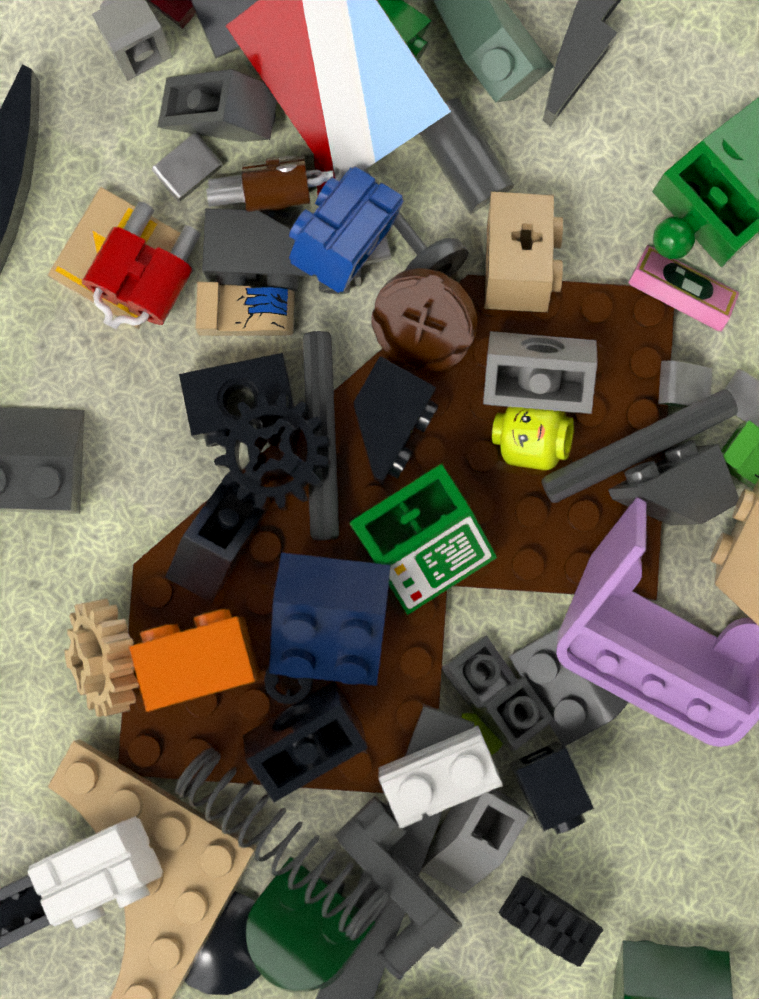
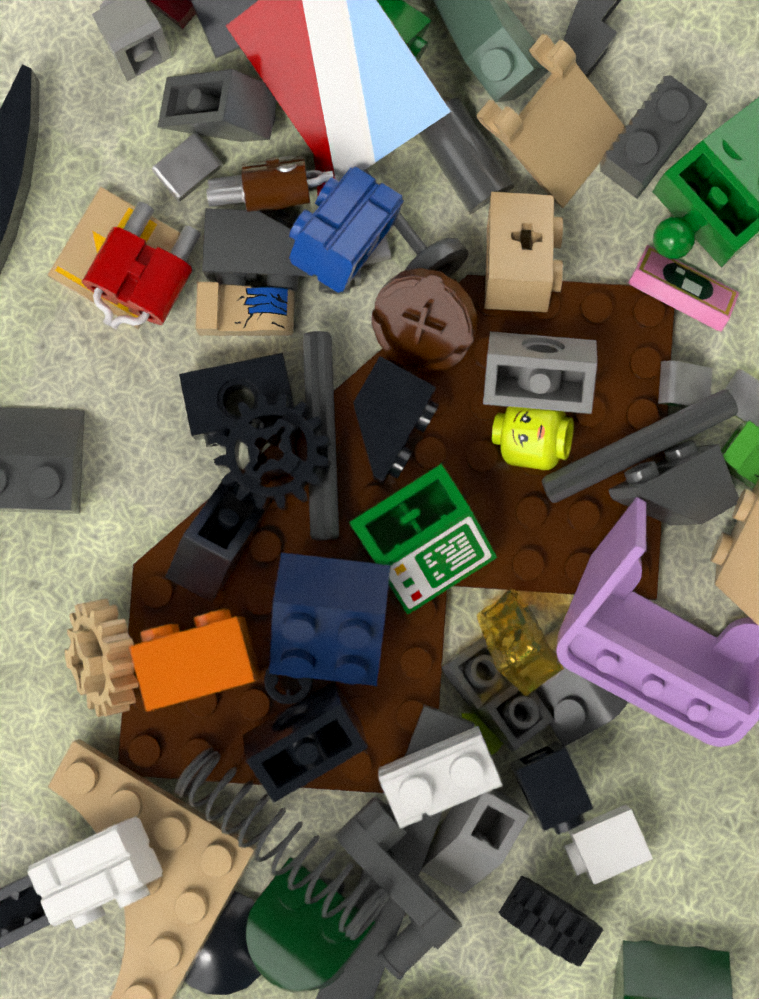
(518, 643): none -> clear yellow leg
(561, 128): none -> tan flag
(607, 845): none -> white brick
(652, 135): none -> dark grey brick

